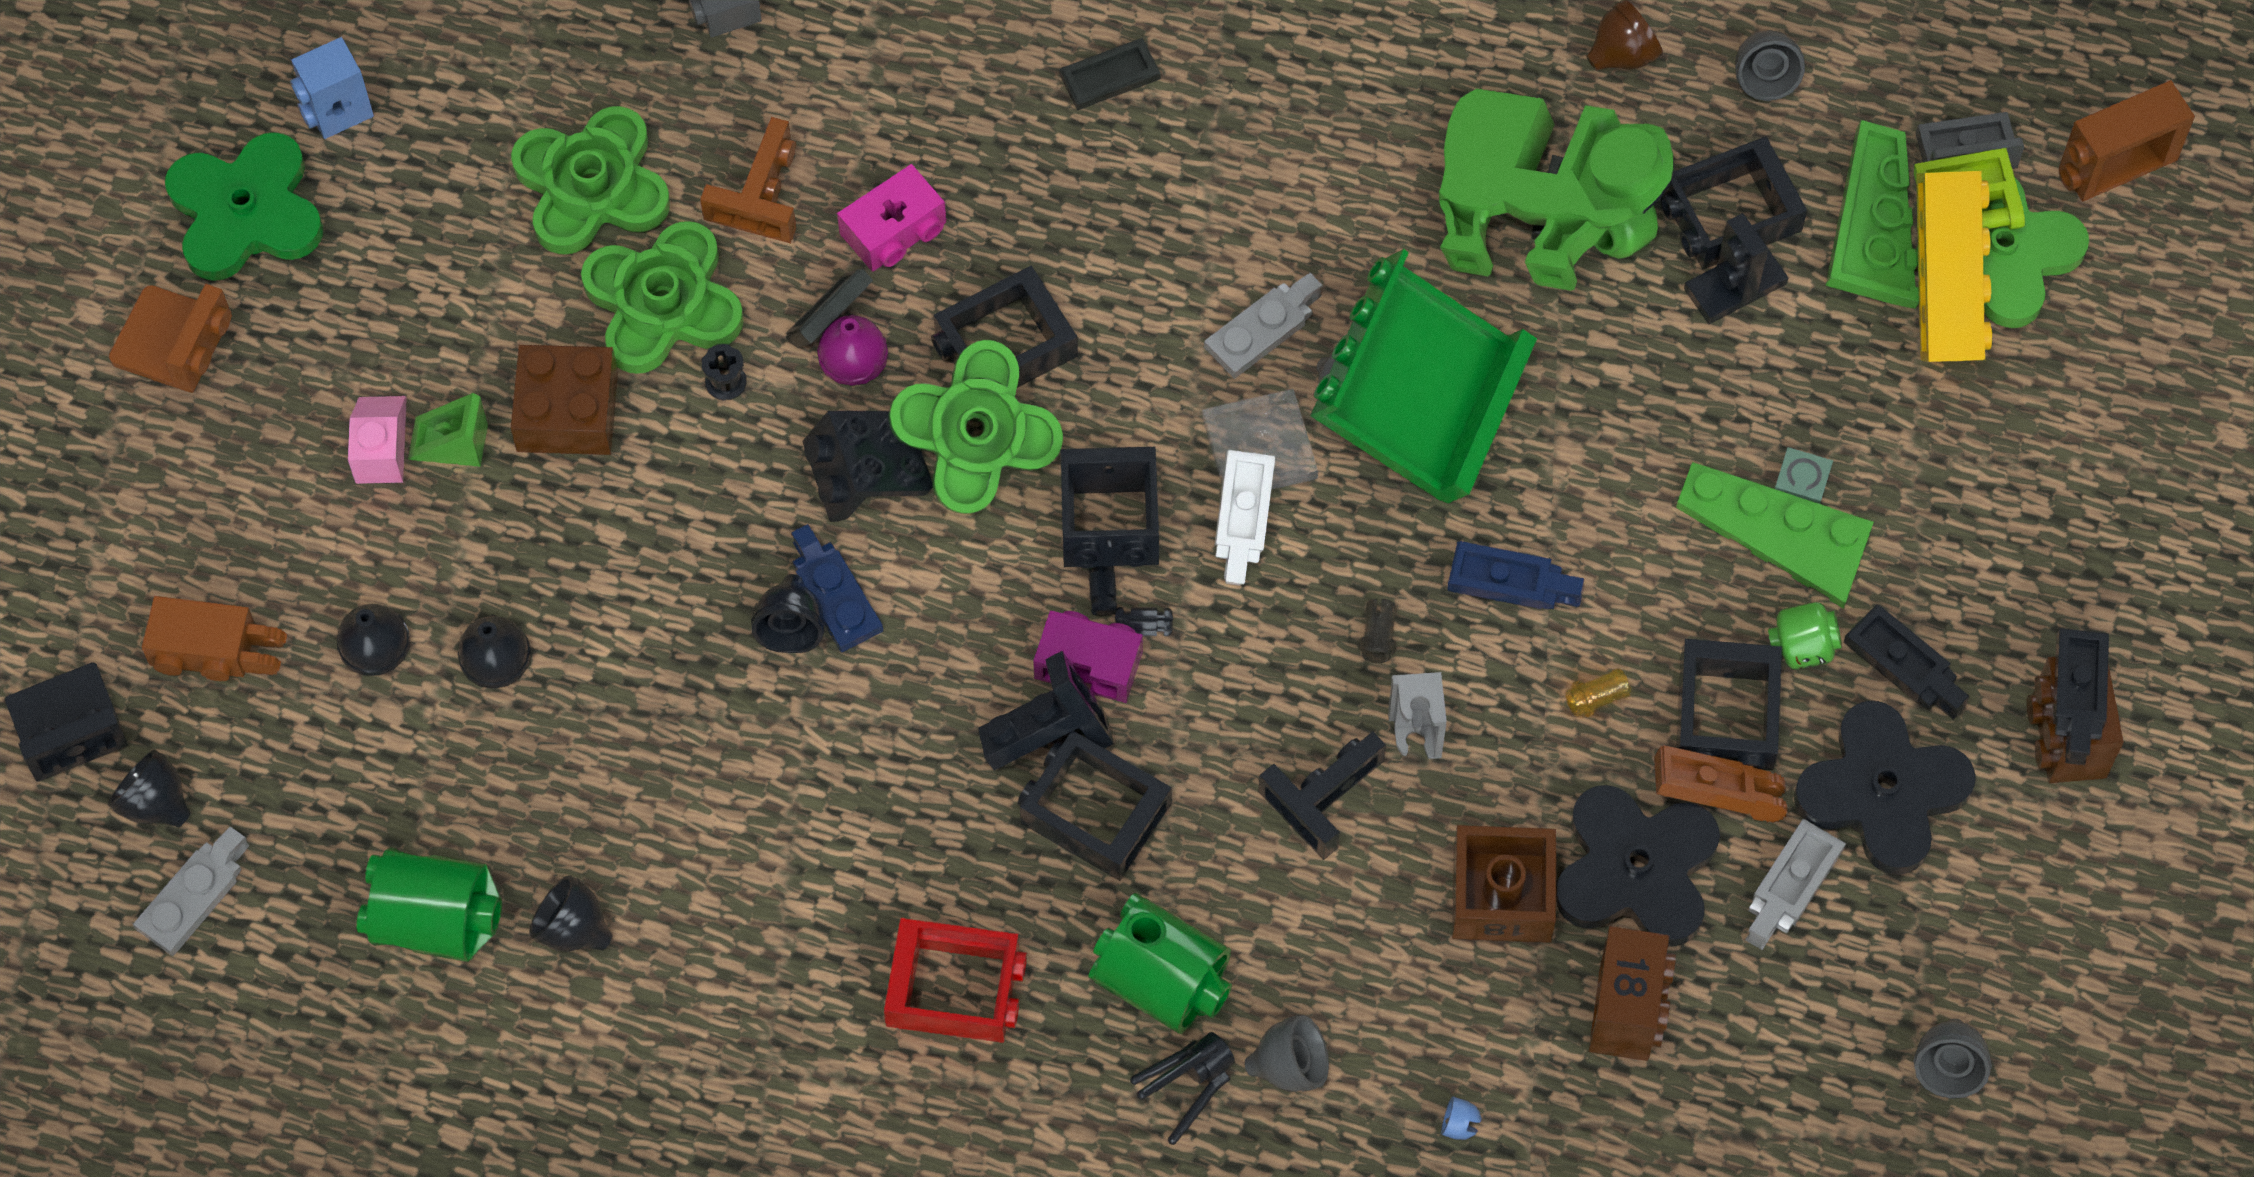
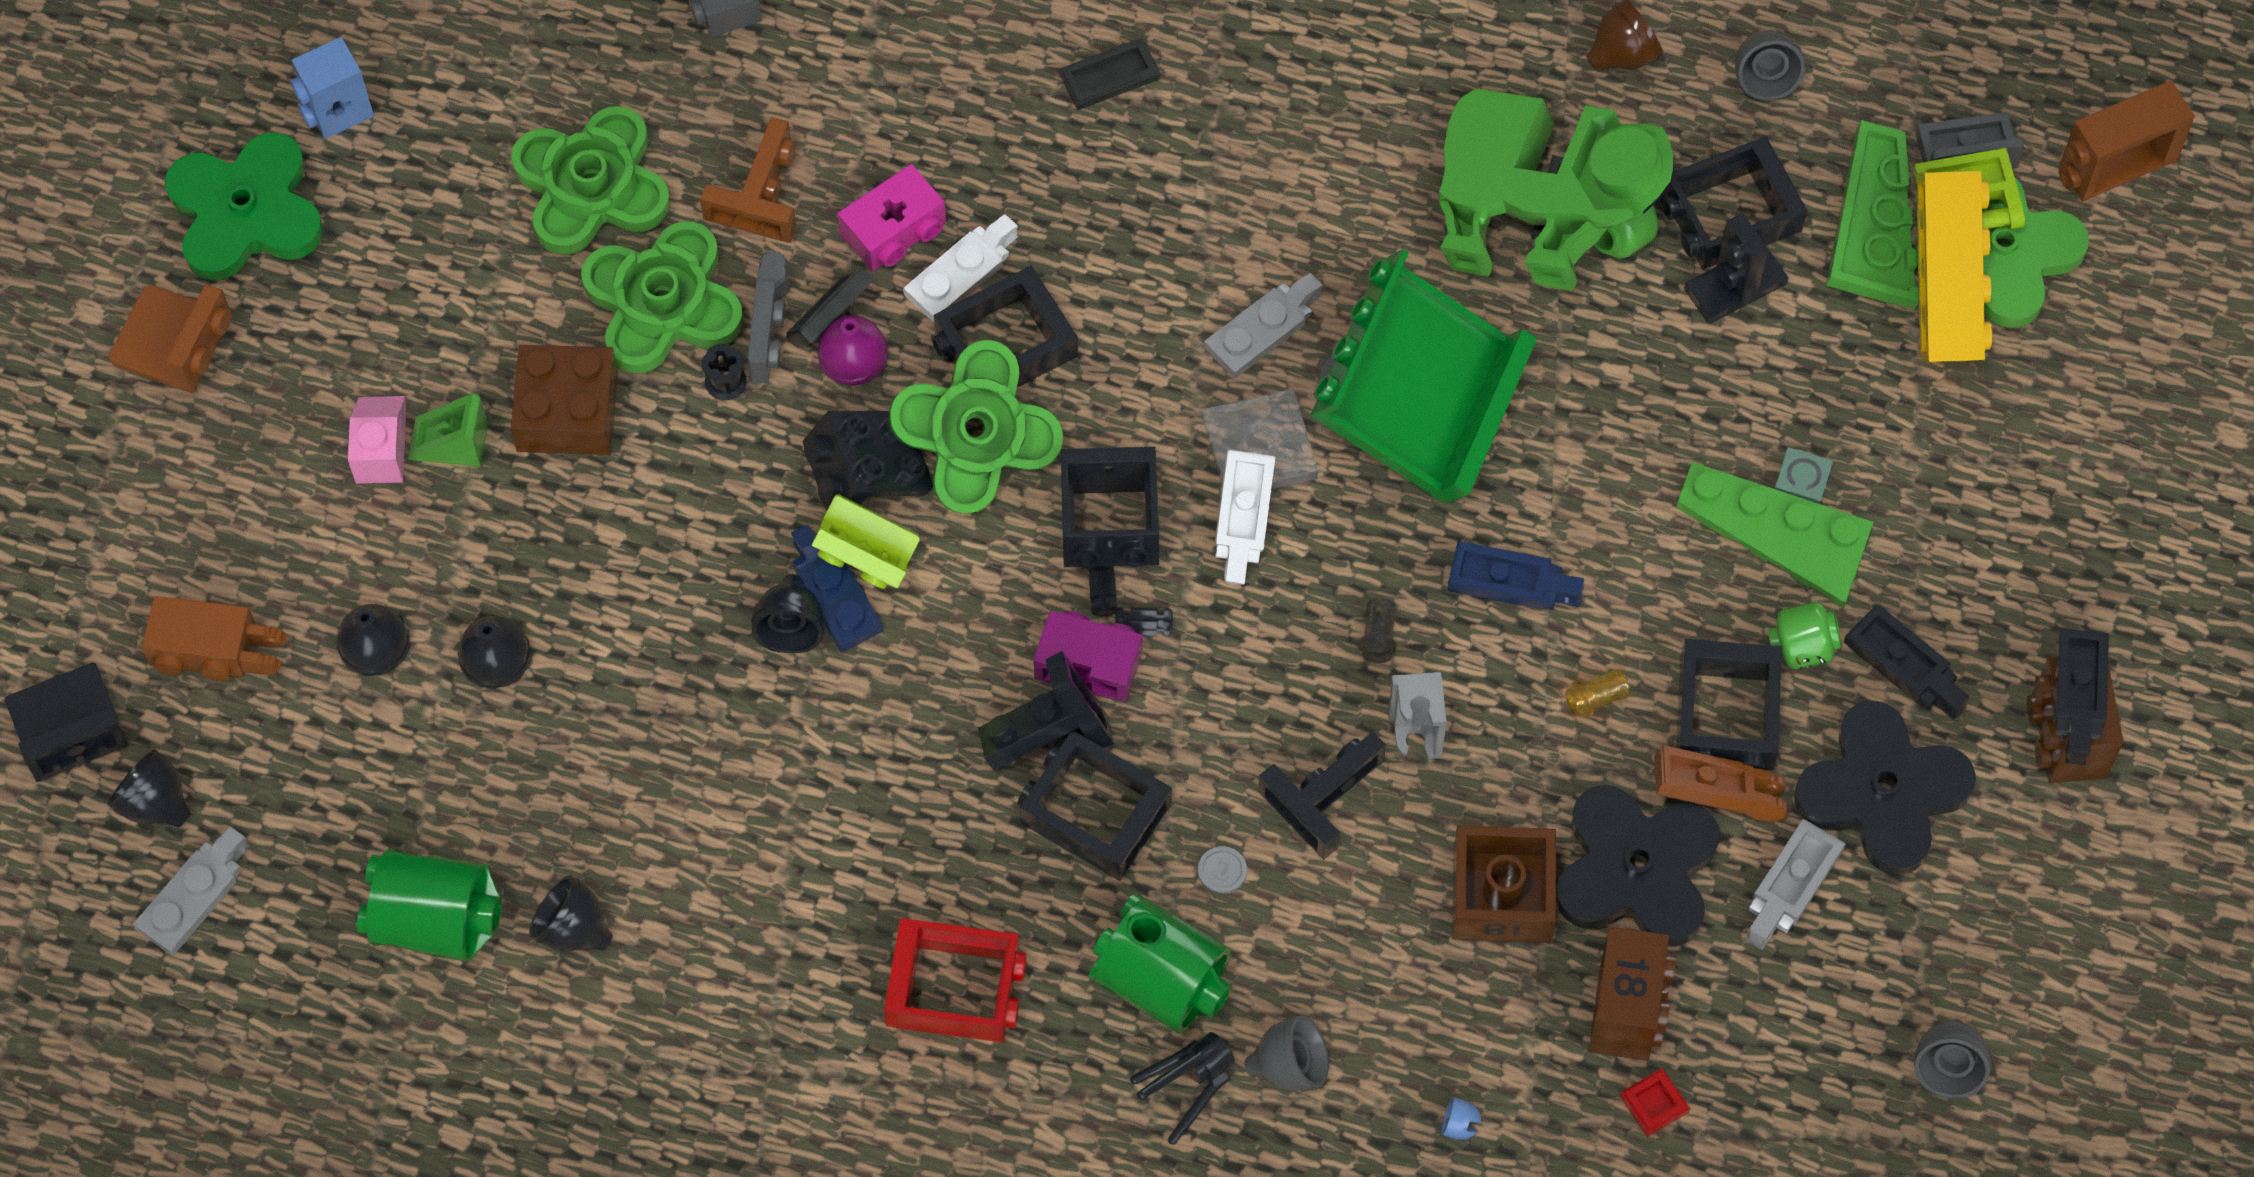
(767, 314): none -> dark grey hinge
(865, 541): none -> lime bracket
(962, 268): none -> white hinge
(1222, 870): none -> light grey piece
(1654, 1102): none -> red tile

